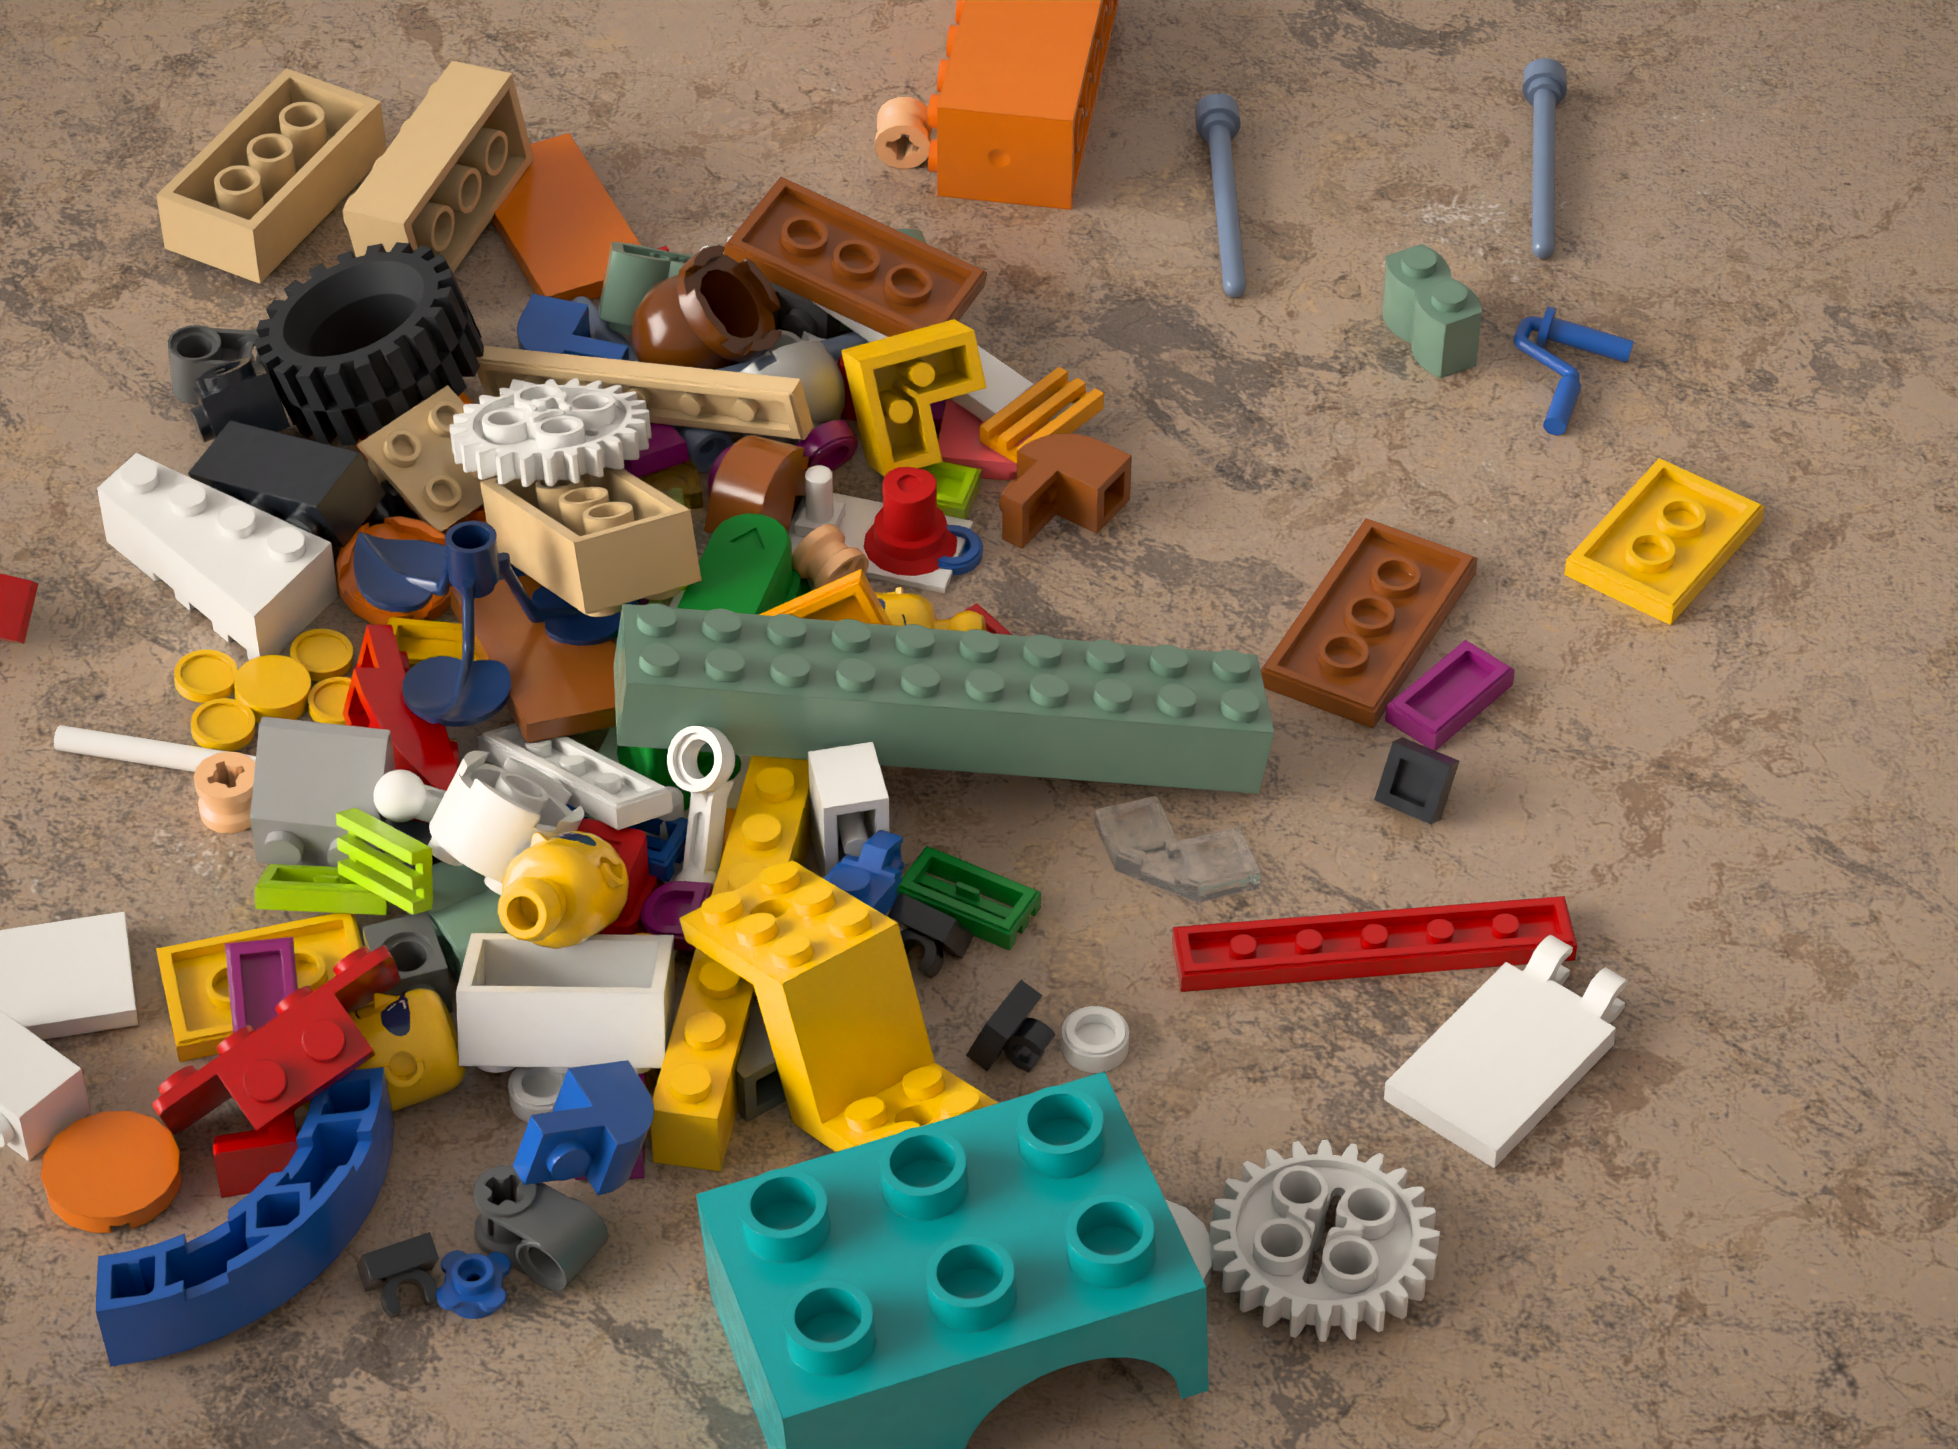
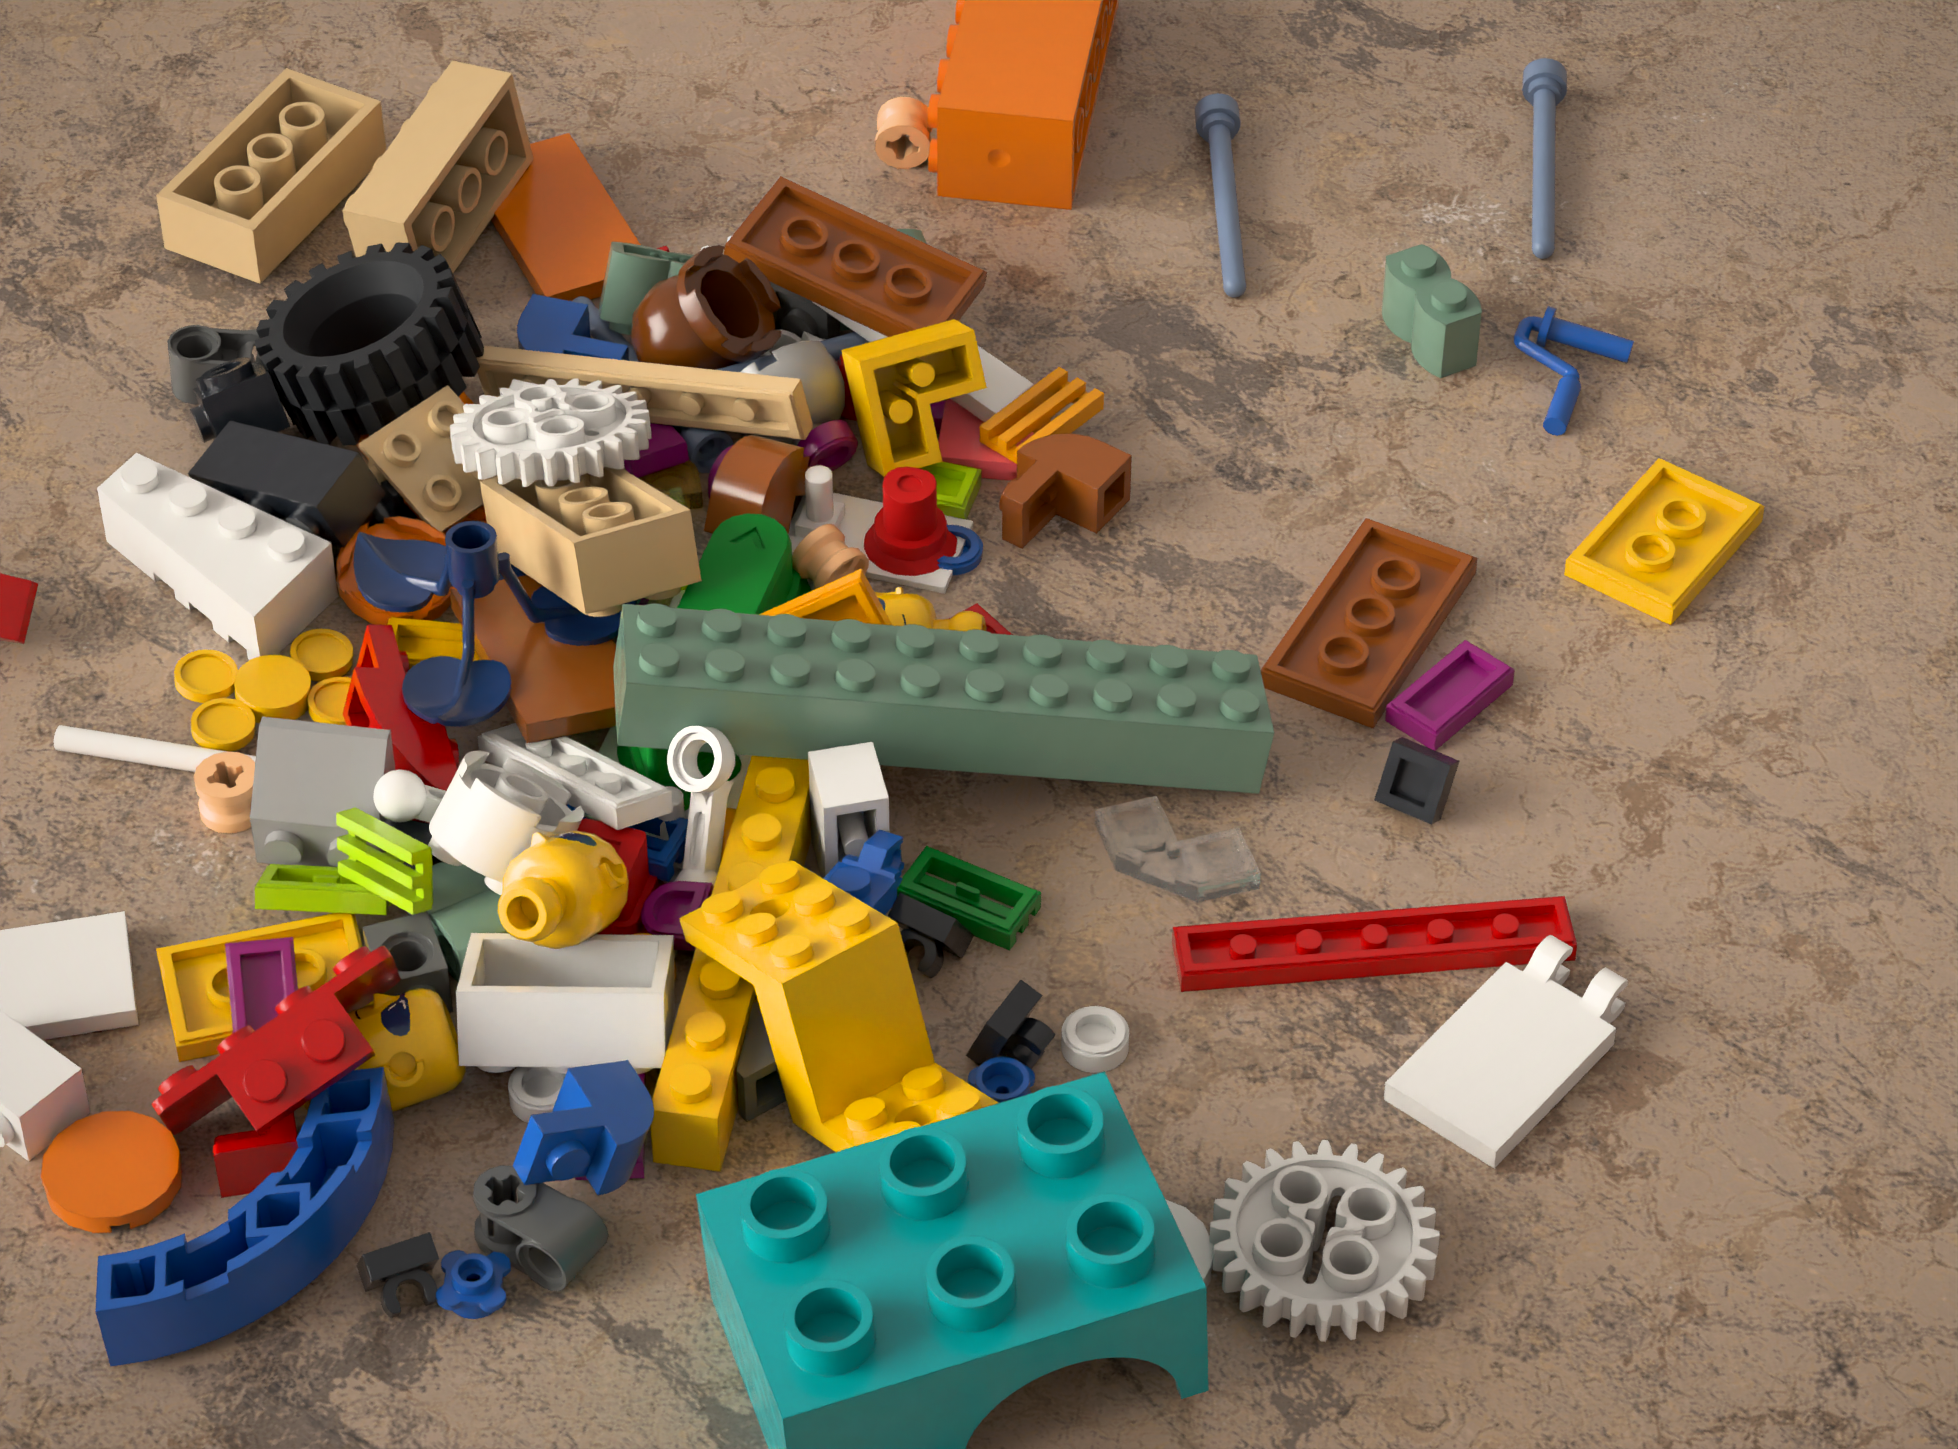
(1002, 1078): none -> blue plate

